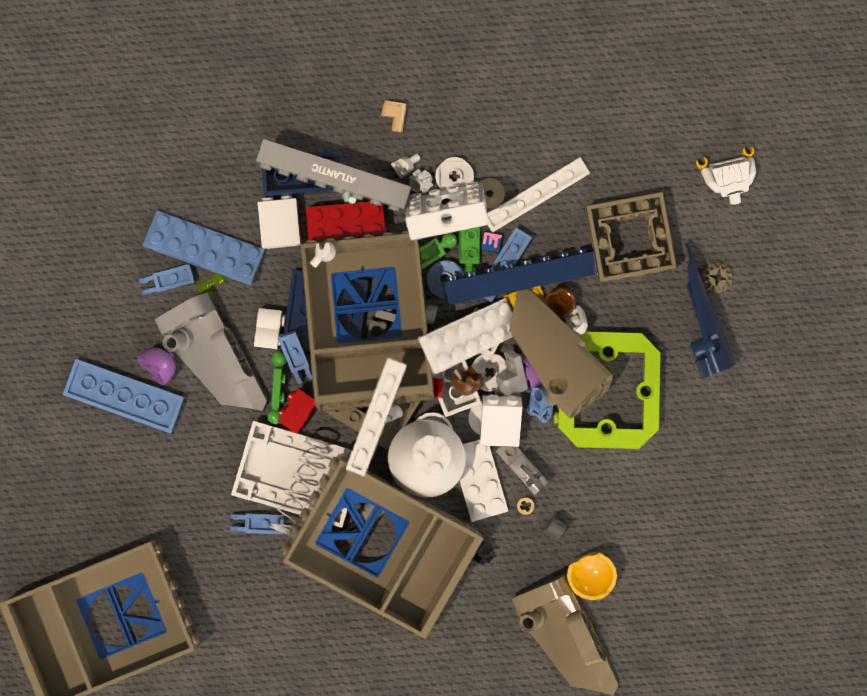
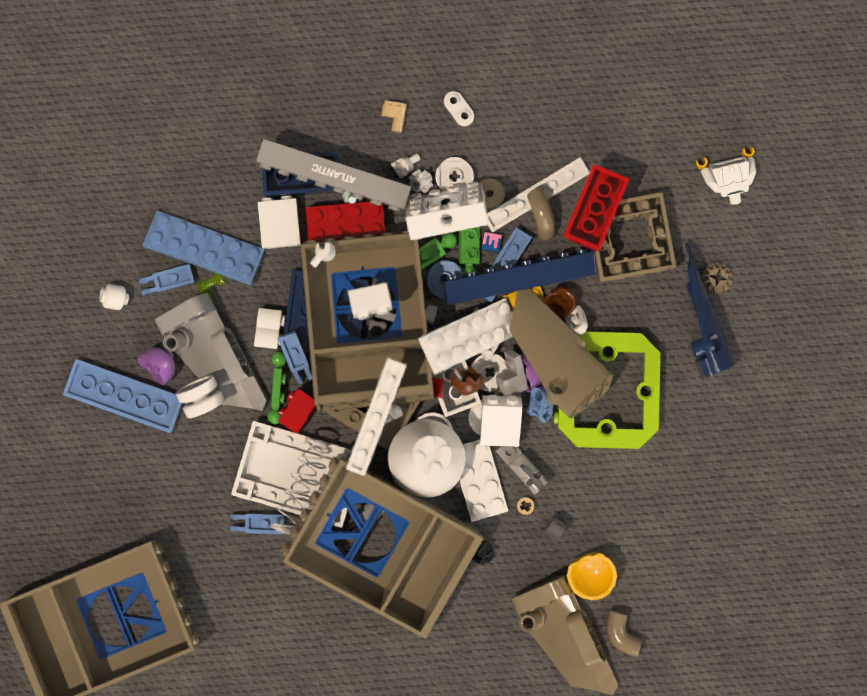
(113, 296): none -> white head
(200, 396): none -> white wheel
(370, 301): none -> white brick
(458, 108): none -> white plate
(543, 213): none -> dark tan cylinder
(595, 208): none -> red brick
(619, 636): none -> dark tan cylinder

